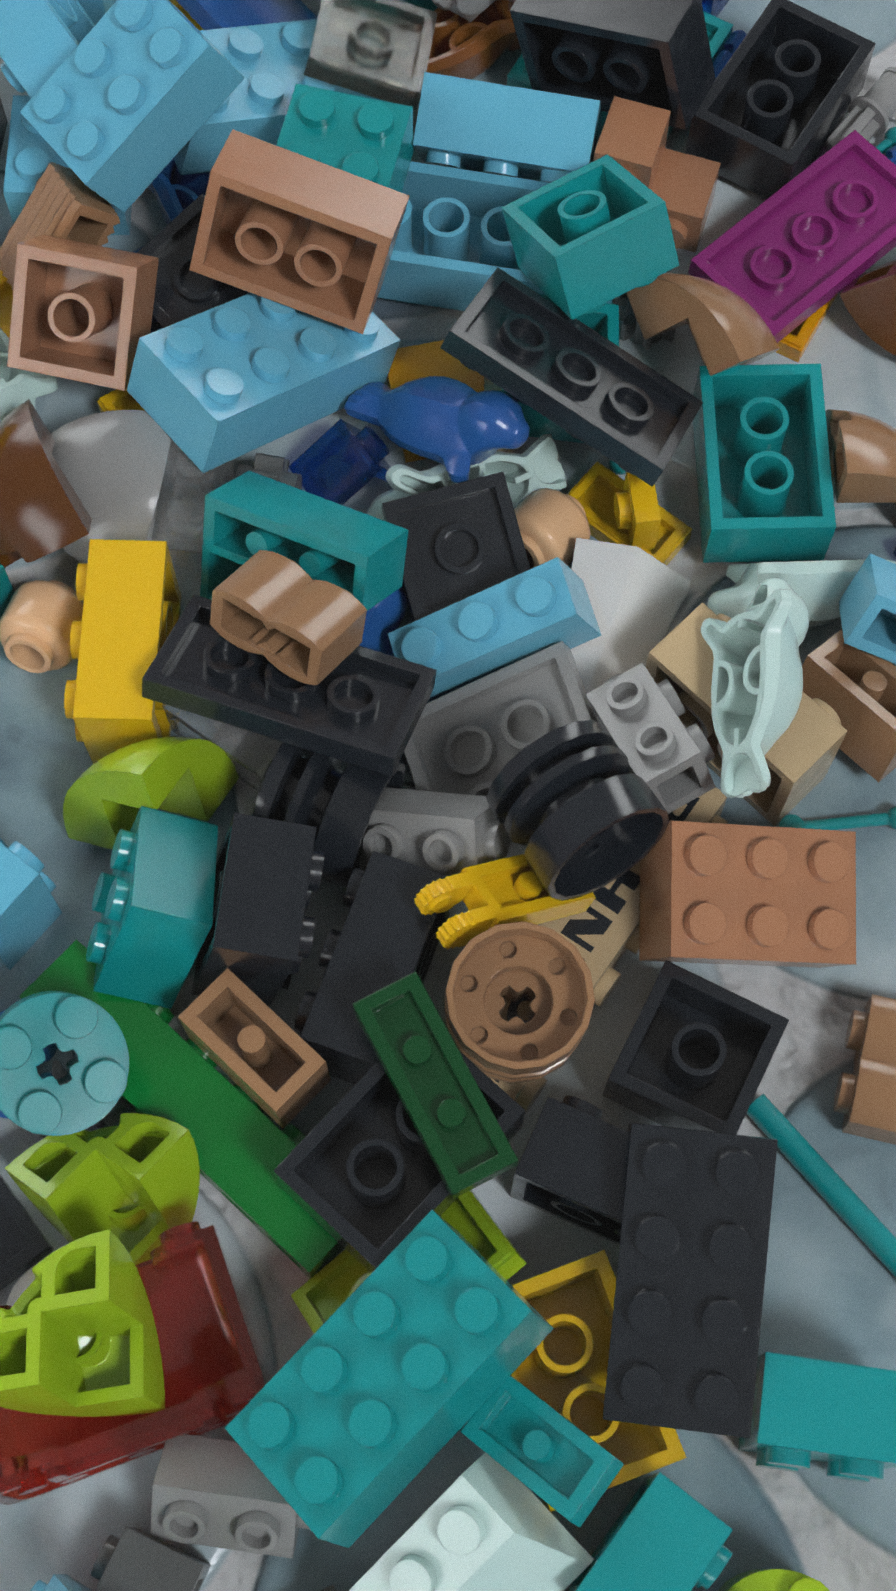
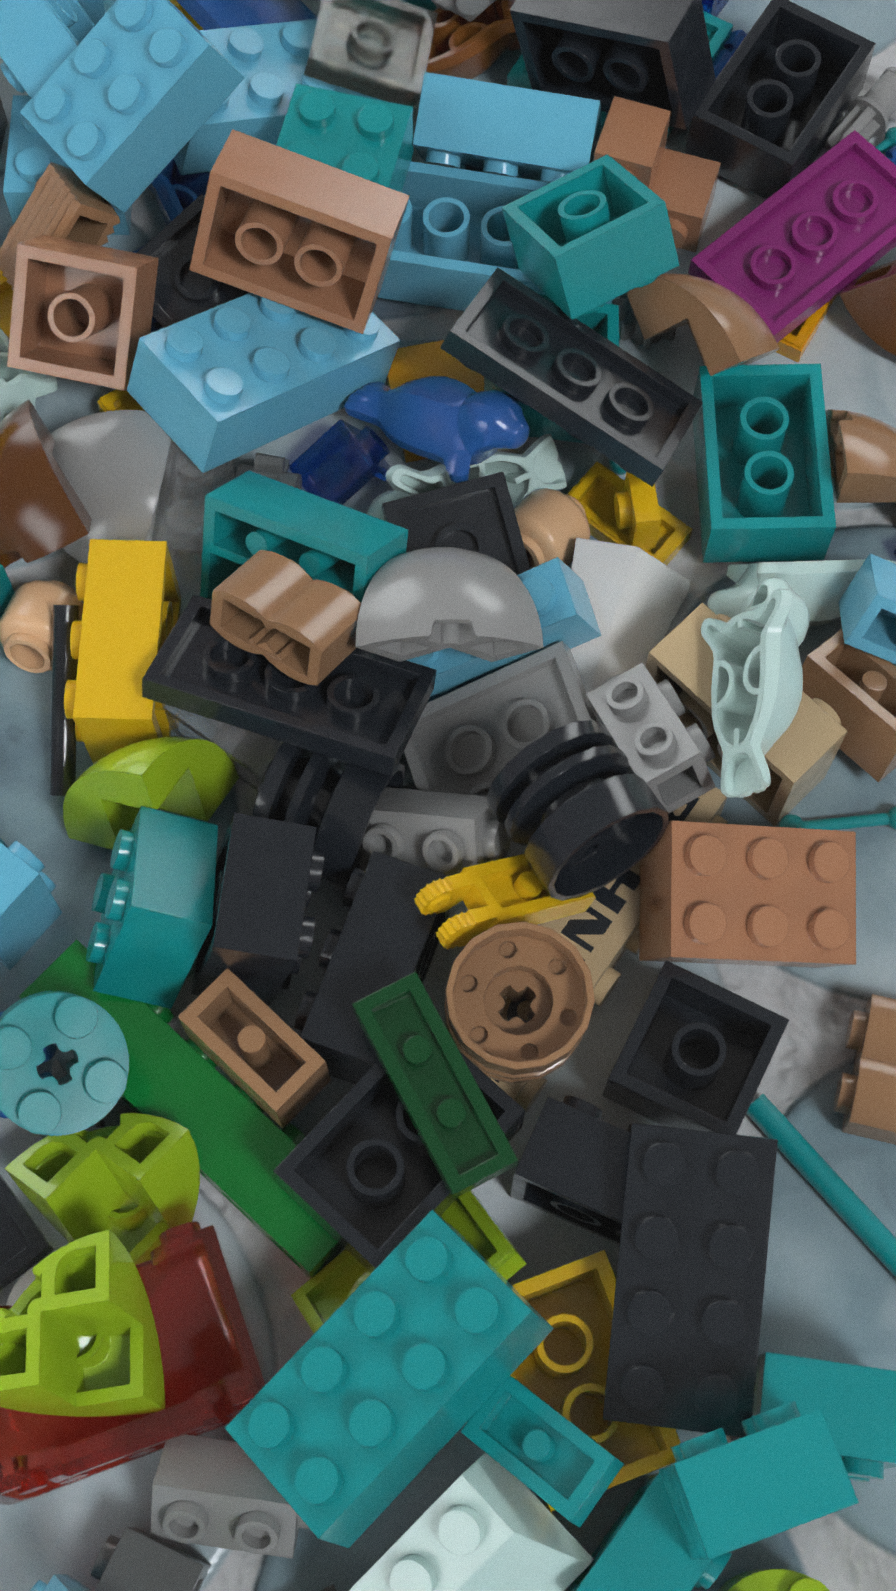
(62, 729): none -> black bar
(447, 601): none -> light grey brick
(758, 1484): none -> teal brick

